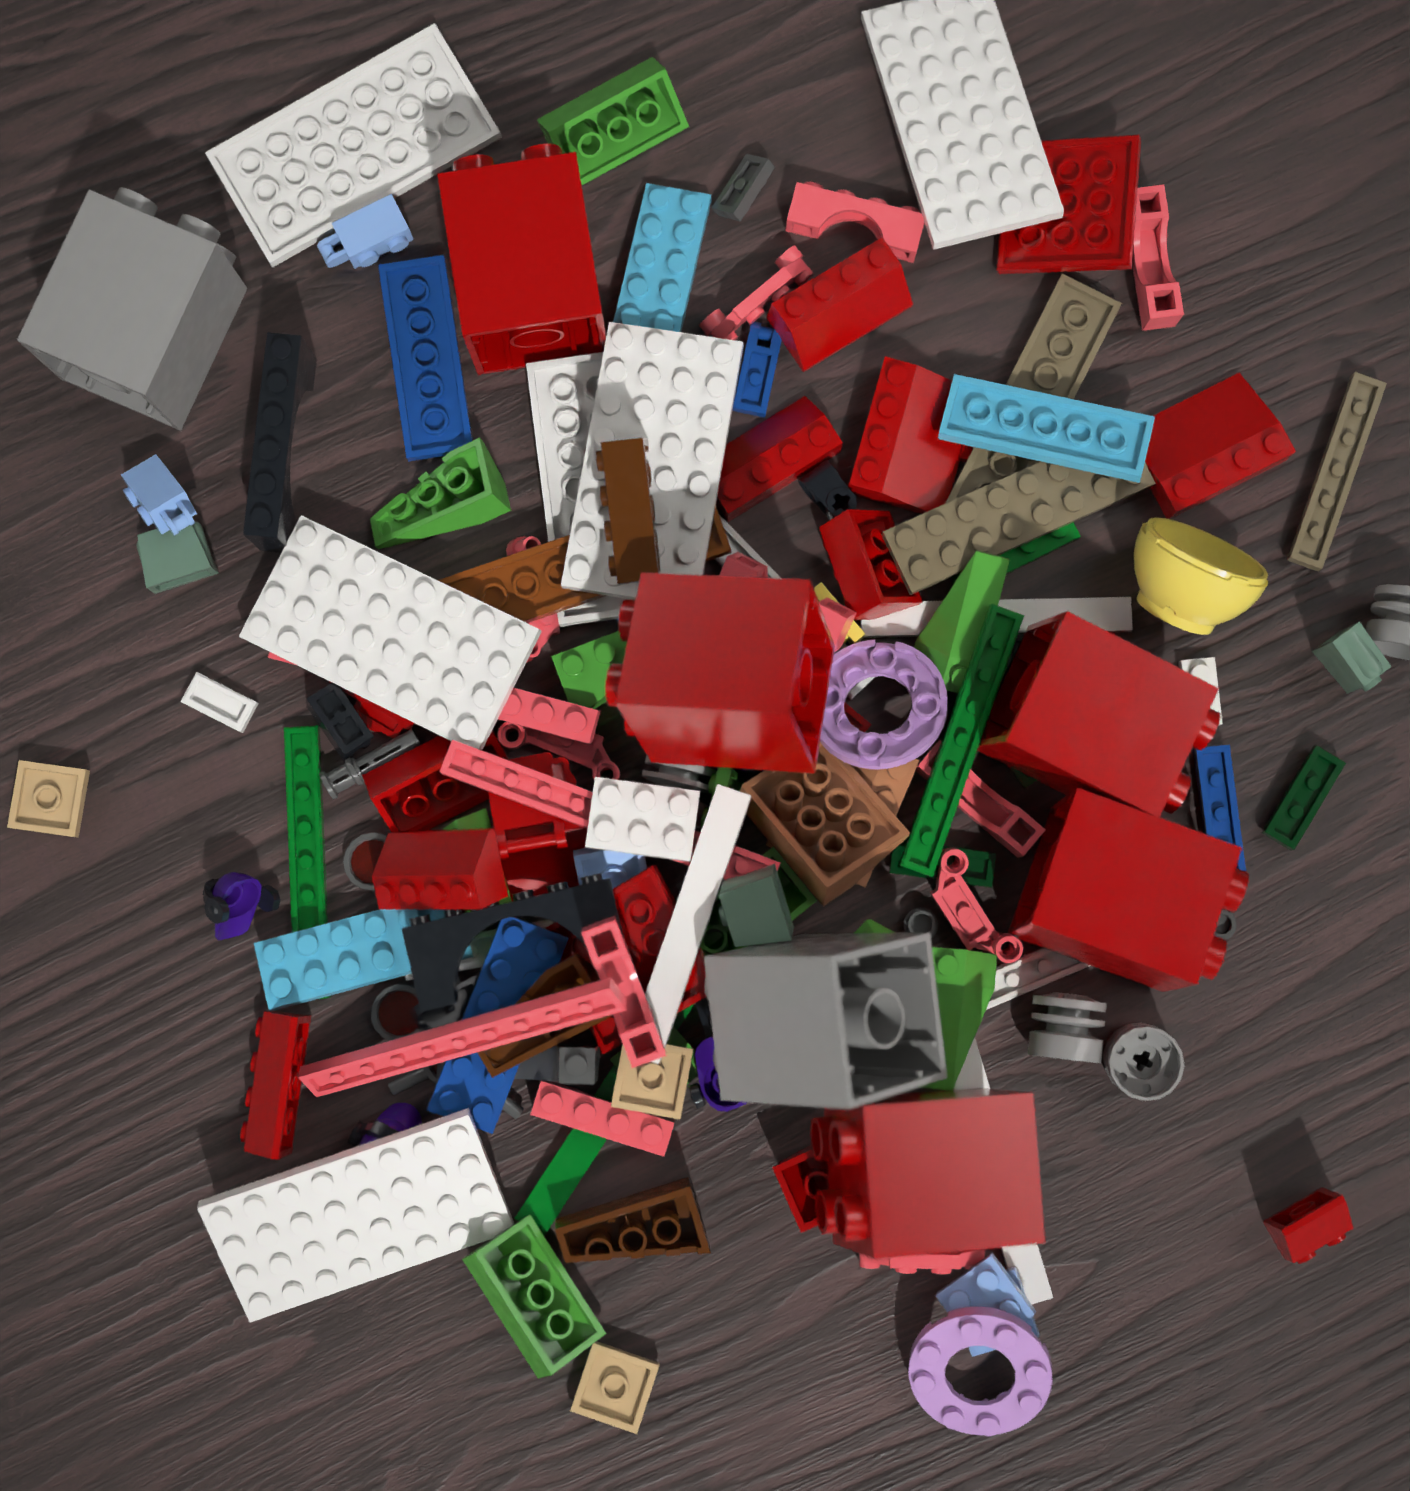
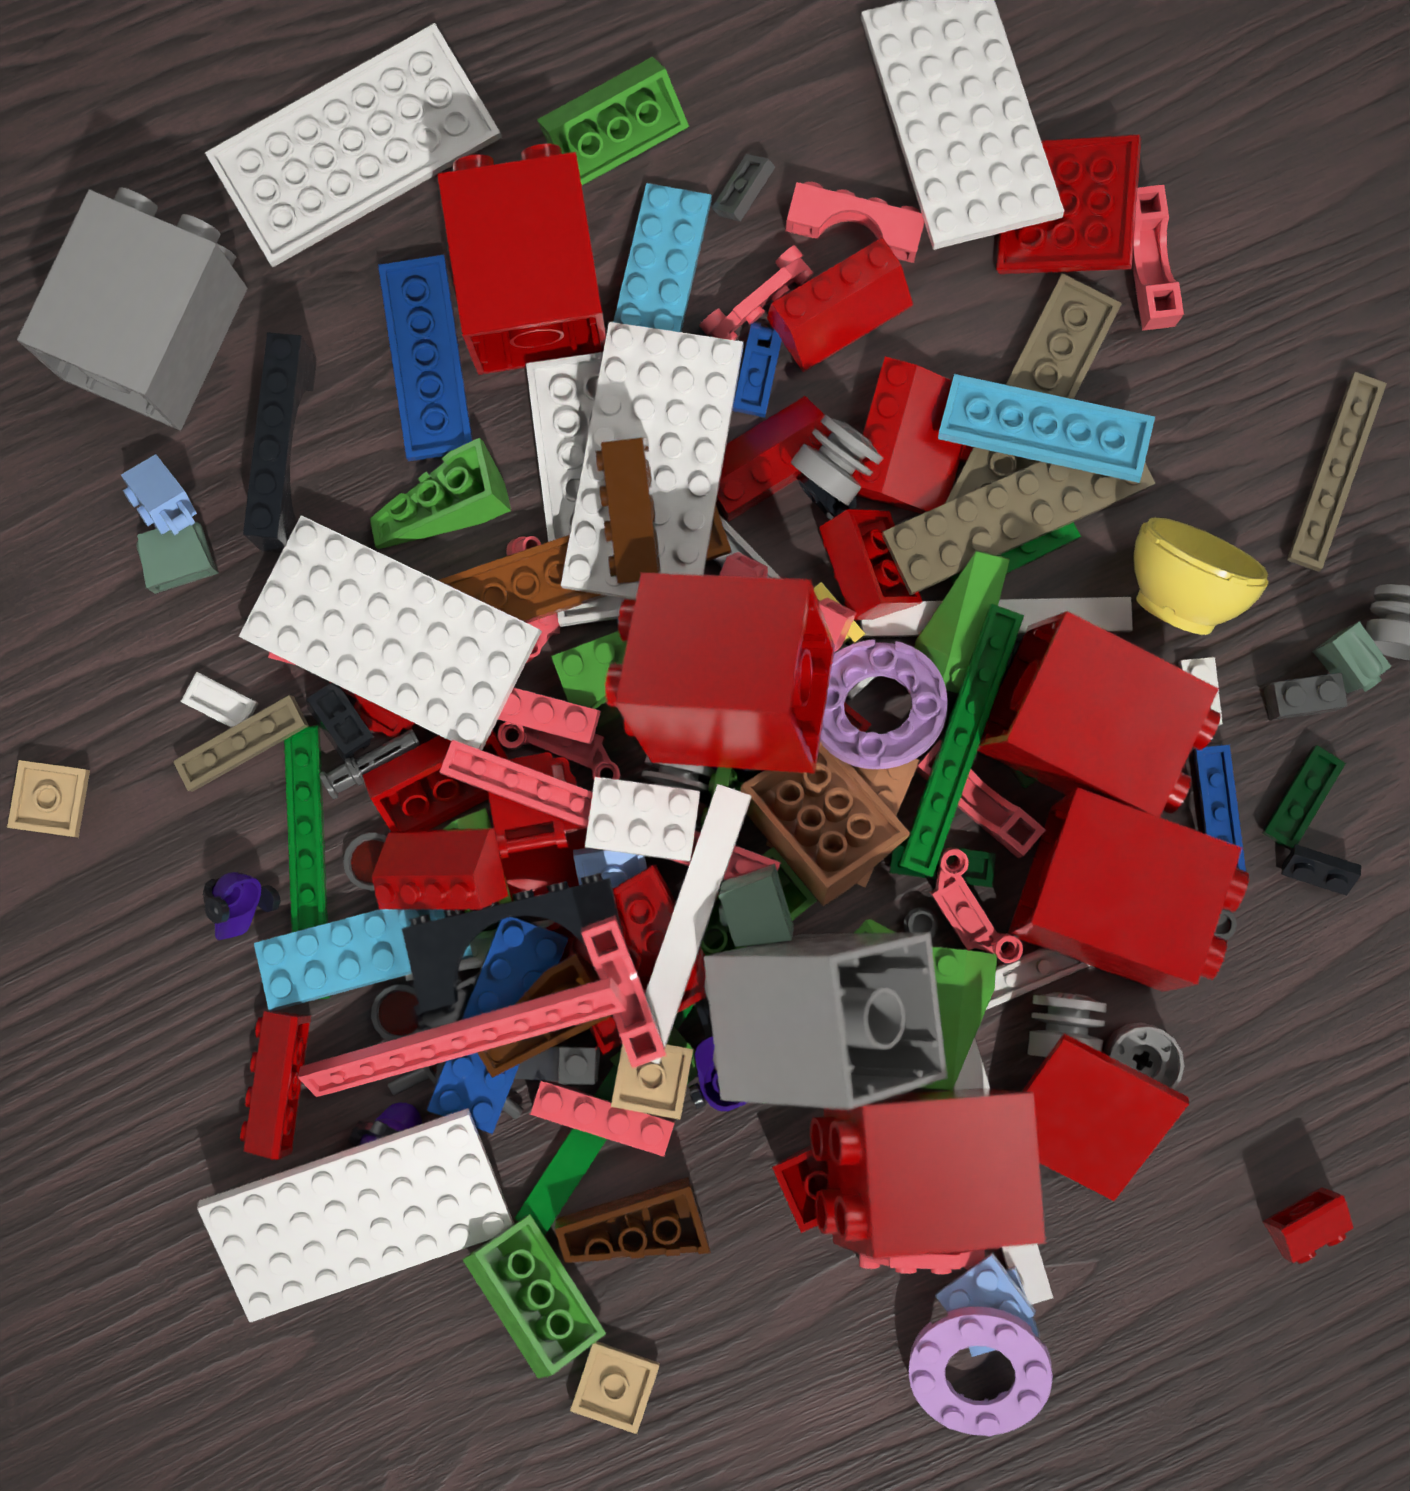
(240, 743): none -> dark tan plate
(367, 234): light blue brick -> none
(837, 459): none -> light grey wheel
(1098, 1116): none -> red tile
(1213, 445): red slope -> none
(1305, 696): none -> dark grey brick
(1321, 869): none -> black plate

